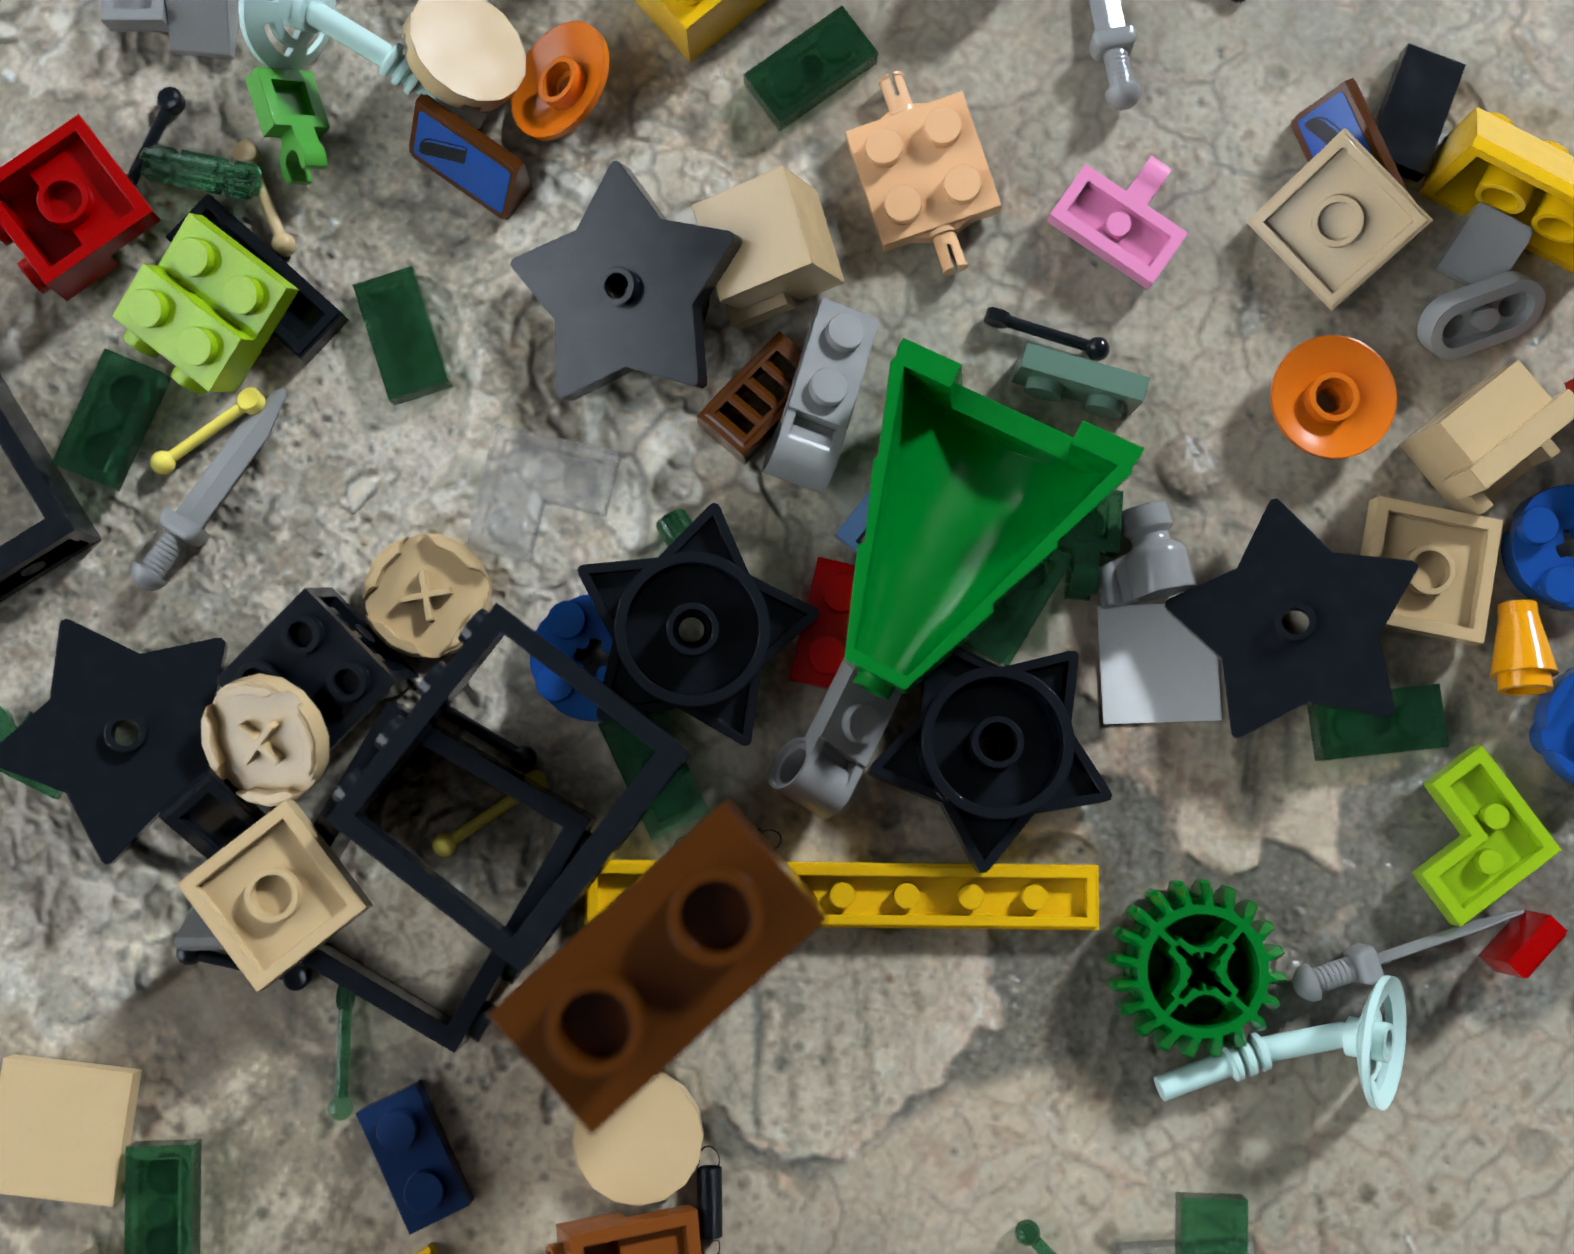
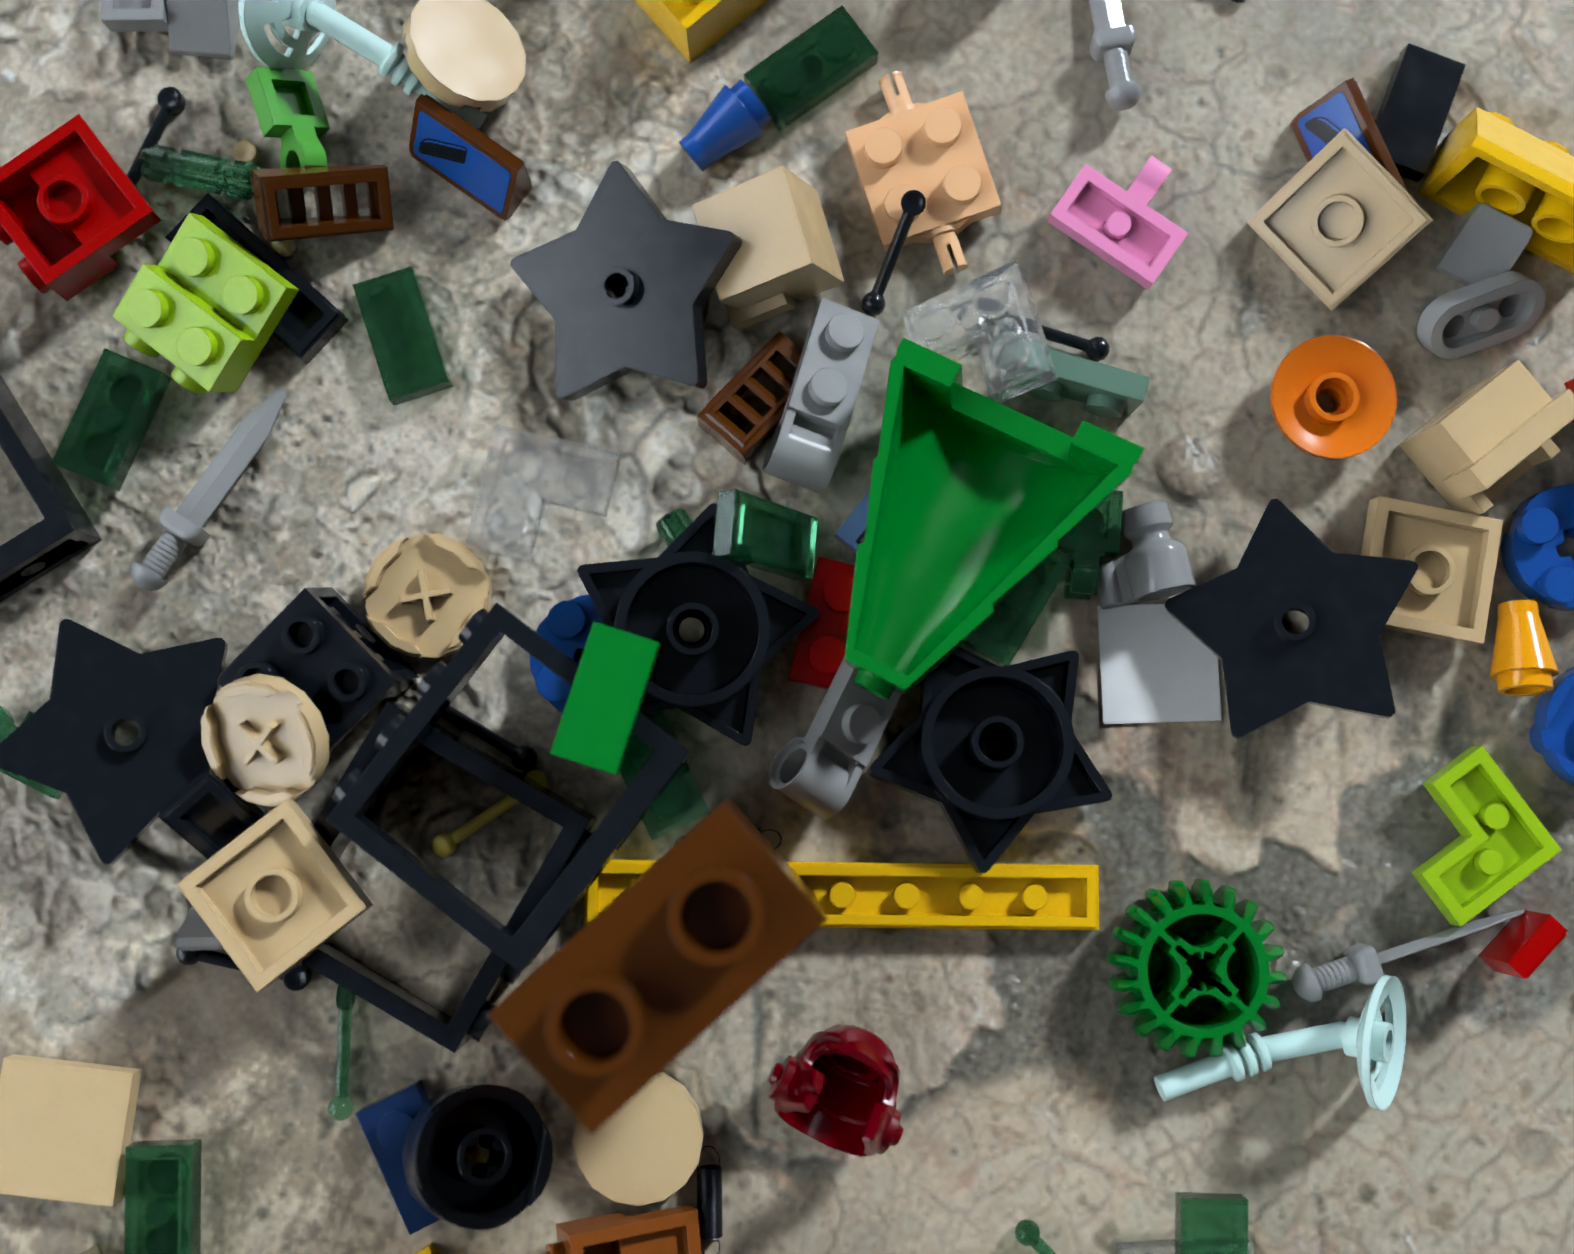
(248, 401): light yellow hinge -> none
(299, 226): none -> reddish brown slope
(493, 1190): none -> black brick
(561, 81): orange dish -> none
(605, 698): none -> green tile
(726, 125): none -> blue cone
(765, 535): none -> clear green tile
(841, 1091): none -> dark red helmet
(913, 204): none -> black hinge
(990, 318): none -> clear plate
(1414, 726): clear green plate -> none

